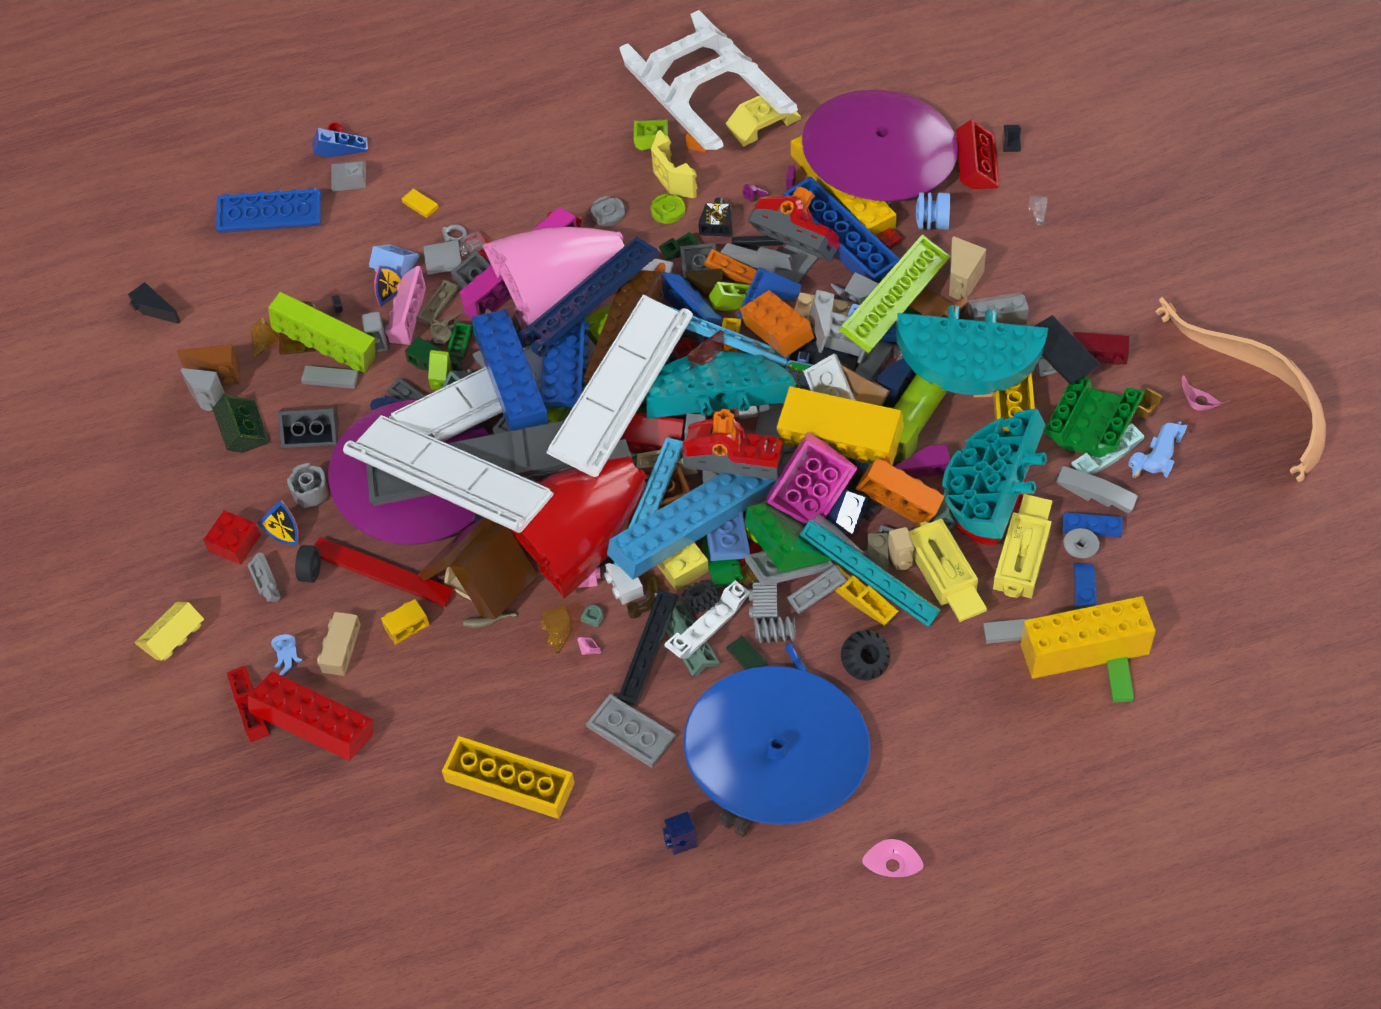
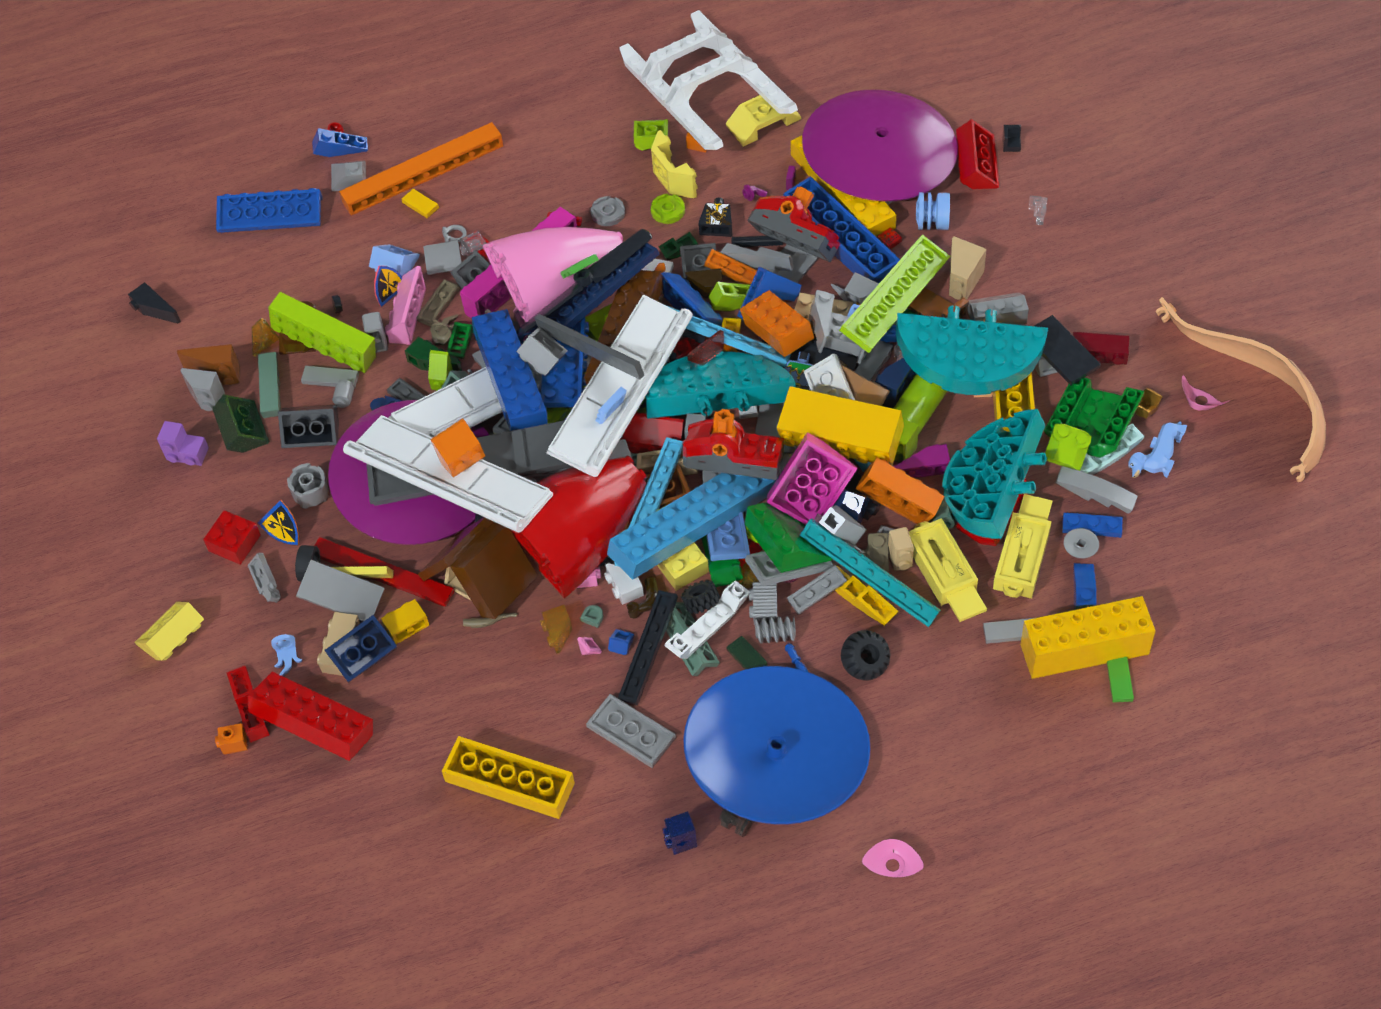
(181, 447): none -> medium lavender brick
(231, 739): none -> orange brick
(269, 384): none -> sand green slope
(339, 591): none -> light grey tile
(343, 393): none -> light grey brick
(361, 648): none -> dark blue slope
(367, 572): none -> light yellow piece
(421, 168): none -> orange brick
(457, 448): none -> orange slope
(541, 351): none -> light grey slope
(579, 265): none -> bright green tile
(591, 347): none -> dark grey tile
(595, 272): none -> black piece
(611, 405): none -> light blue tile
(620, 641): none -> blue slope
(842, 525): none -> light grey slope
(1068, 446): none -> lime slope

